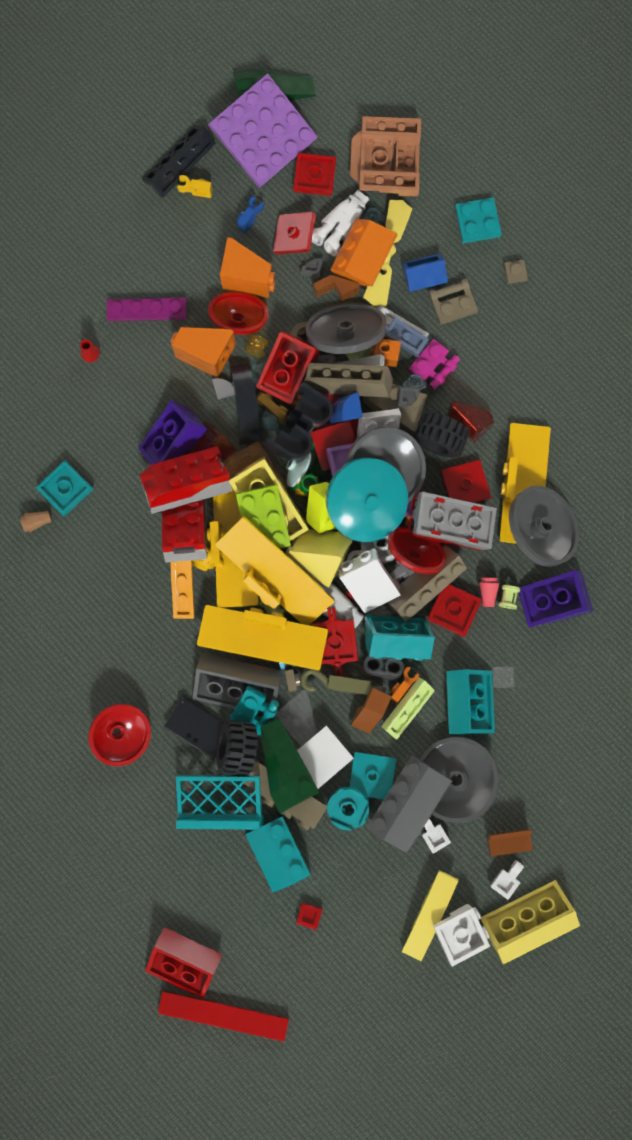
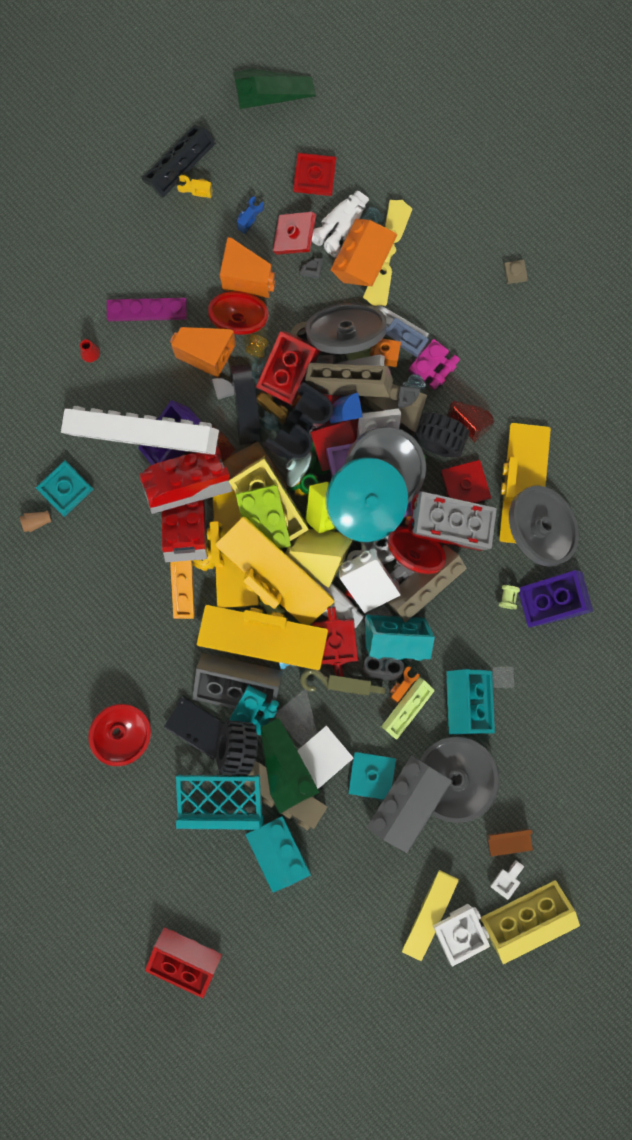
(140, 431): none -> white brick
(223, 1015): red tile -> none
(263, 130): medium lavender plate -> none
(292, 680): dark tan plate -> none
(309, 916): red tile -> none
(337, 812): teal plate -> none
(344, 288): dark orange slope -> none
(372, 710): dark orange slope -> none
(387, 155): nougat slope -> none
(424, 272): blue brick -> none
(435, 837): white plate -> none
(454, 610): red plate -> none
(456, 307): dark tan plate -> none
(478, 220): teal plate -> none
(489, 590): coral cone -> none

